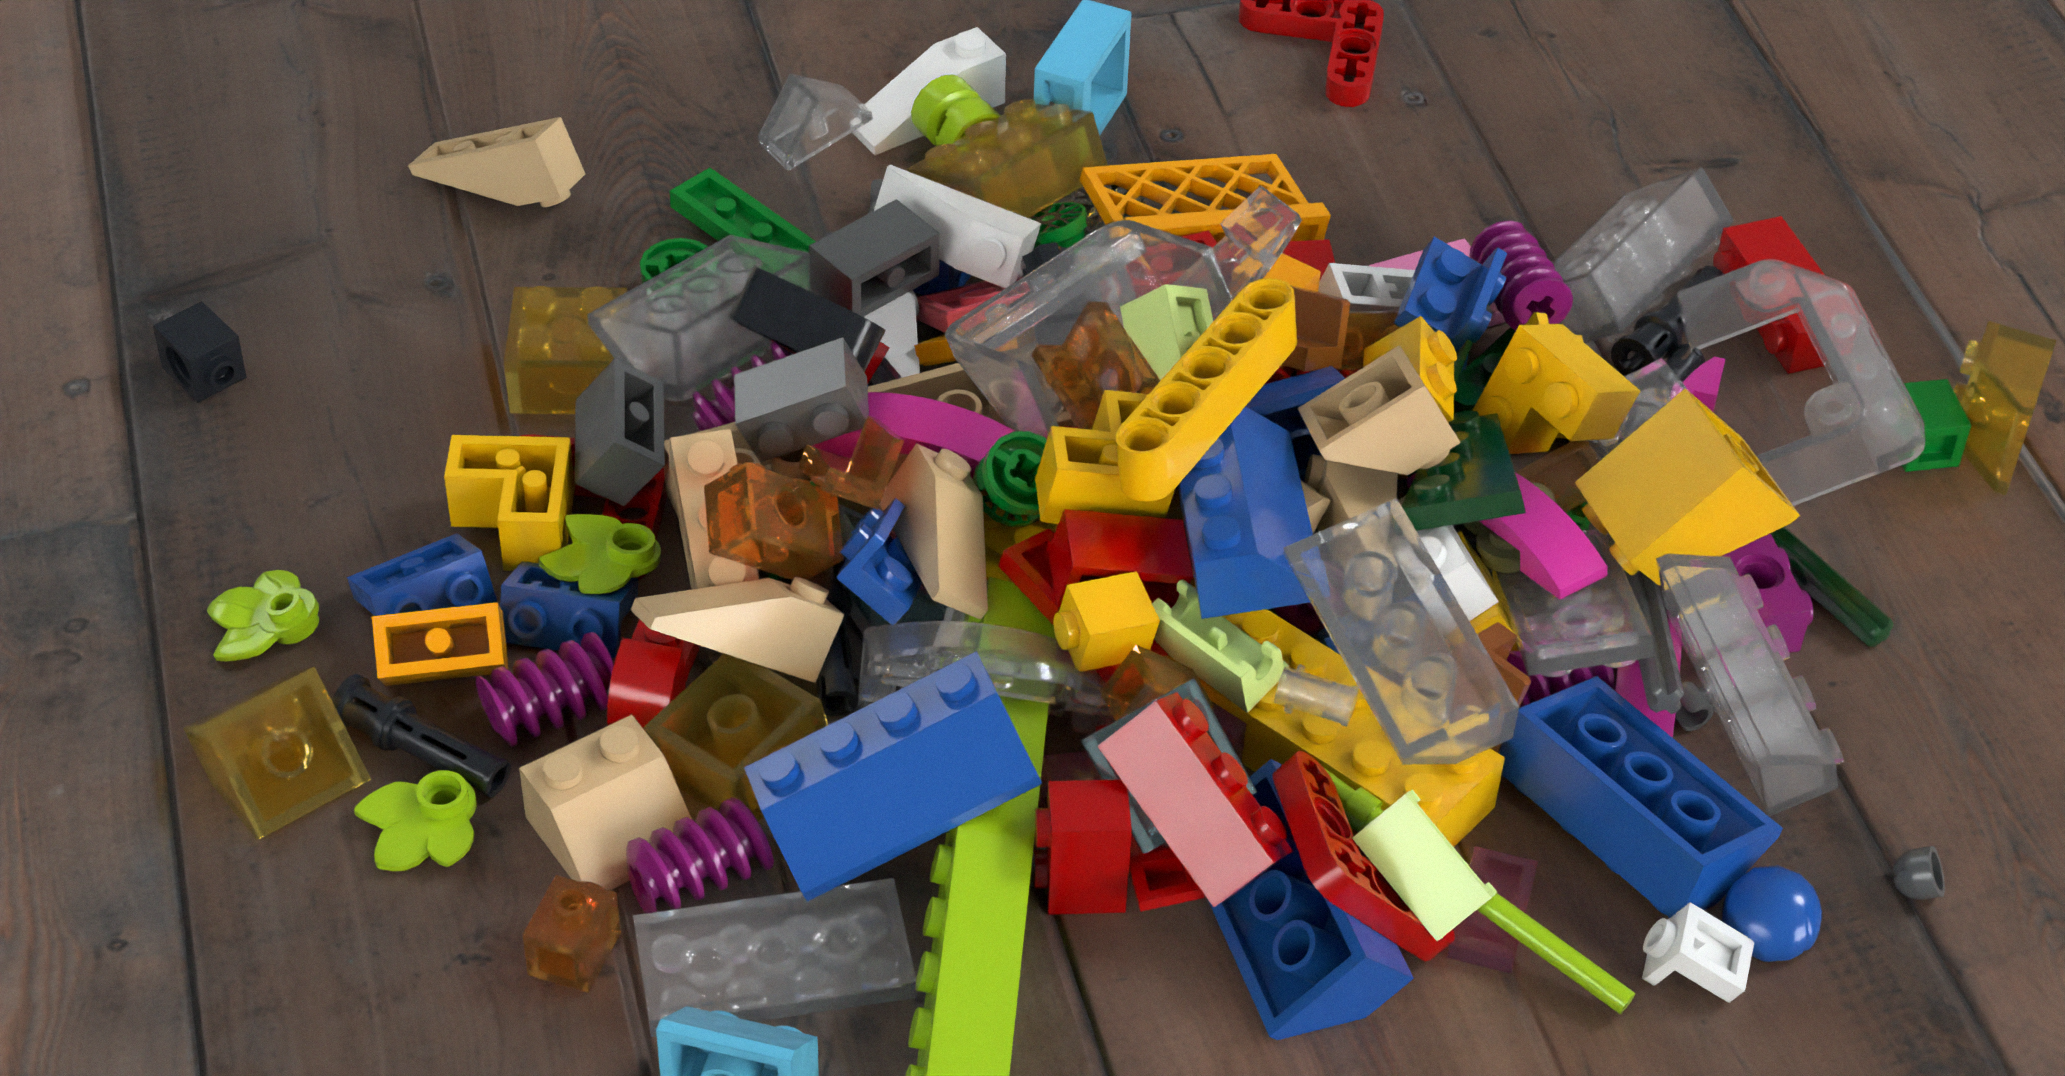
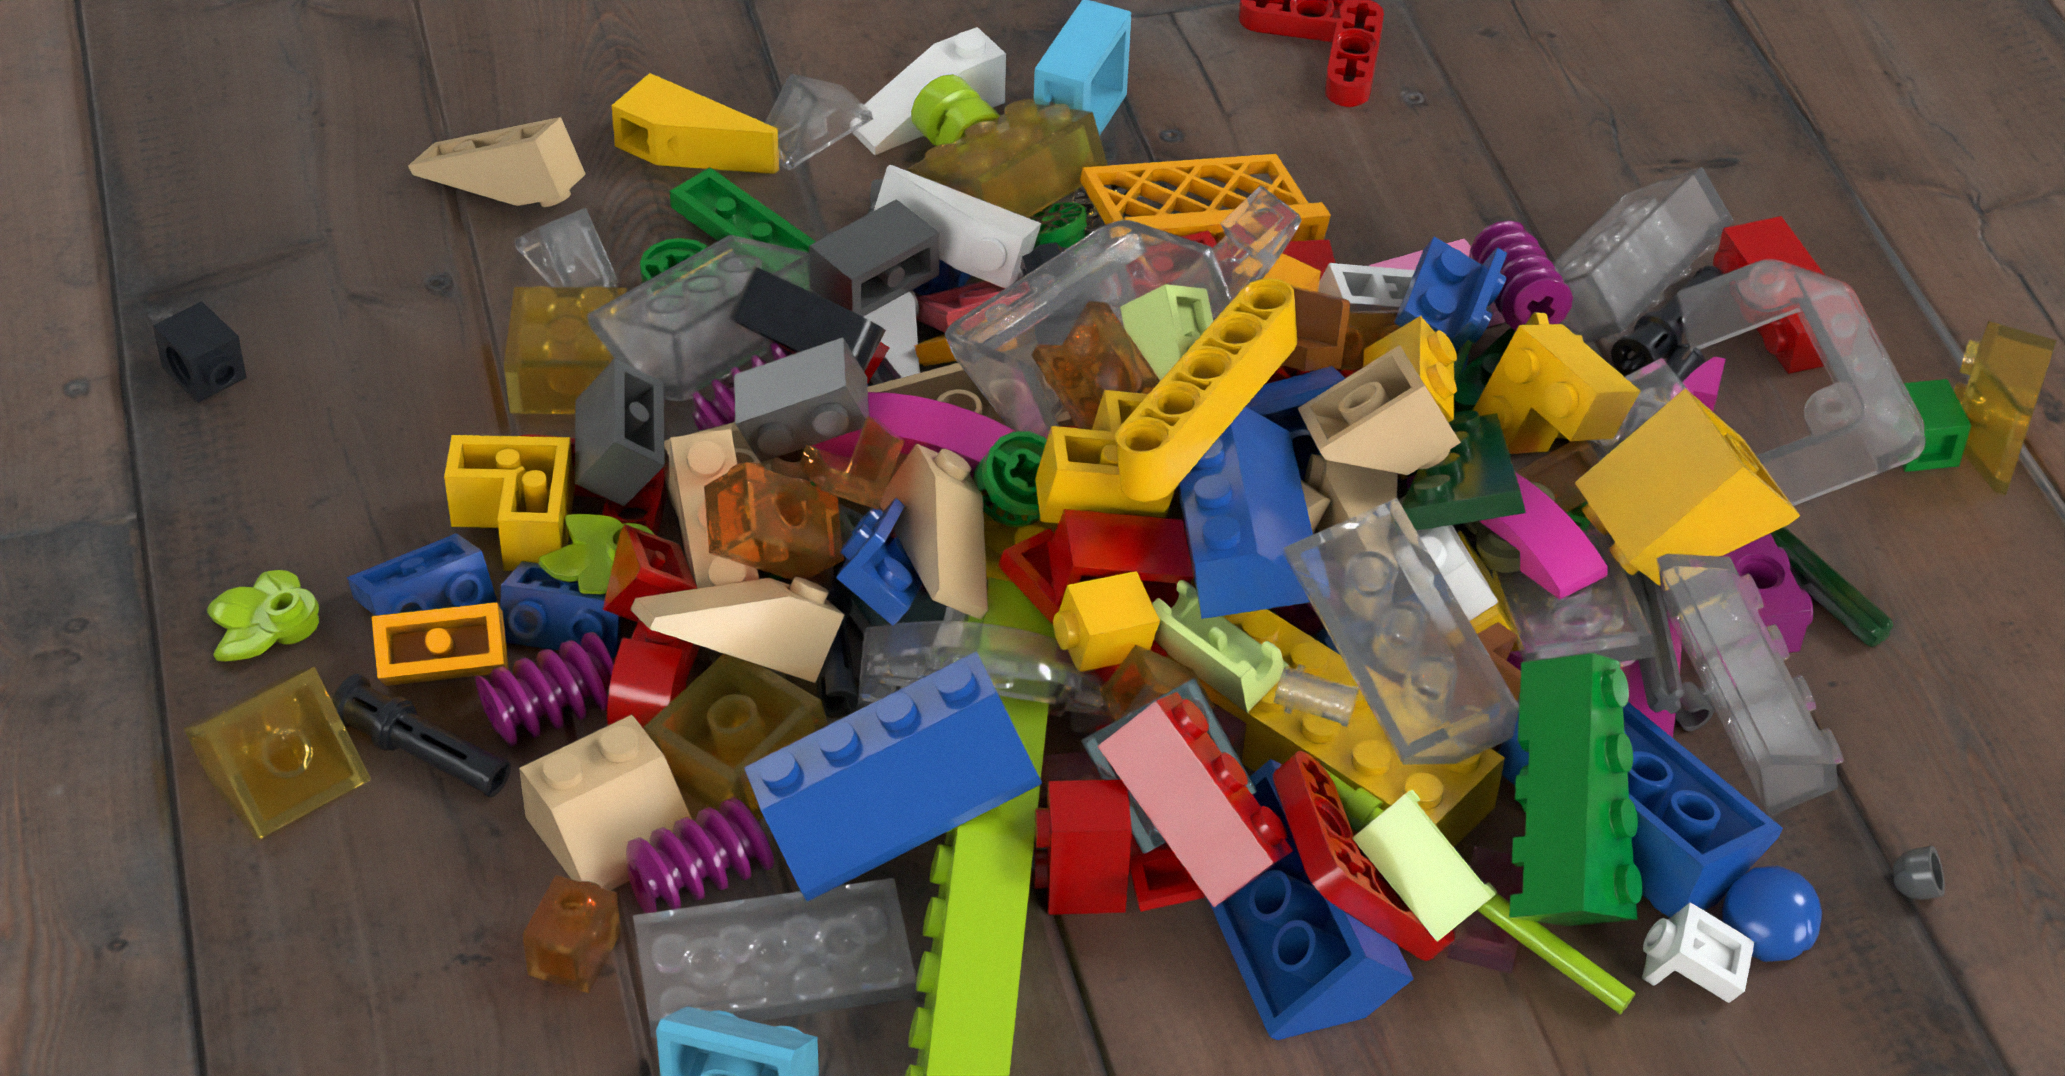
(421, 820): lime plate -> none
(568, 253): none -> clear slope
(644, 568): none -> red slope
(691, 131): none -> yellow slope
(1575, 794): none -> green wedge

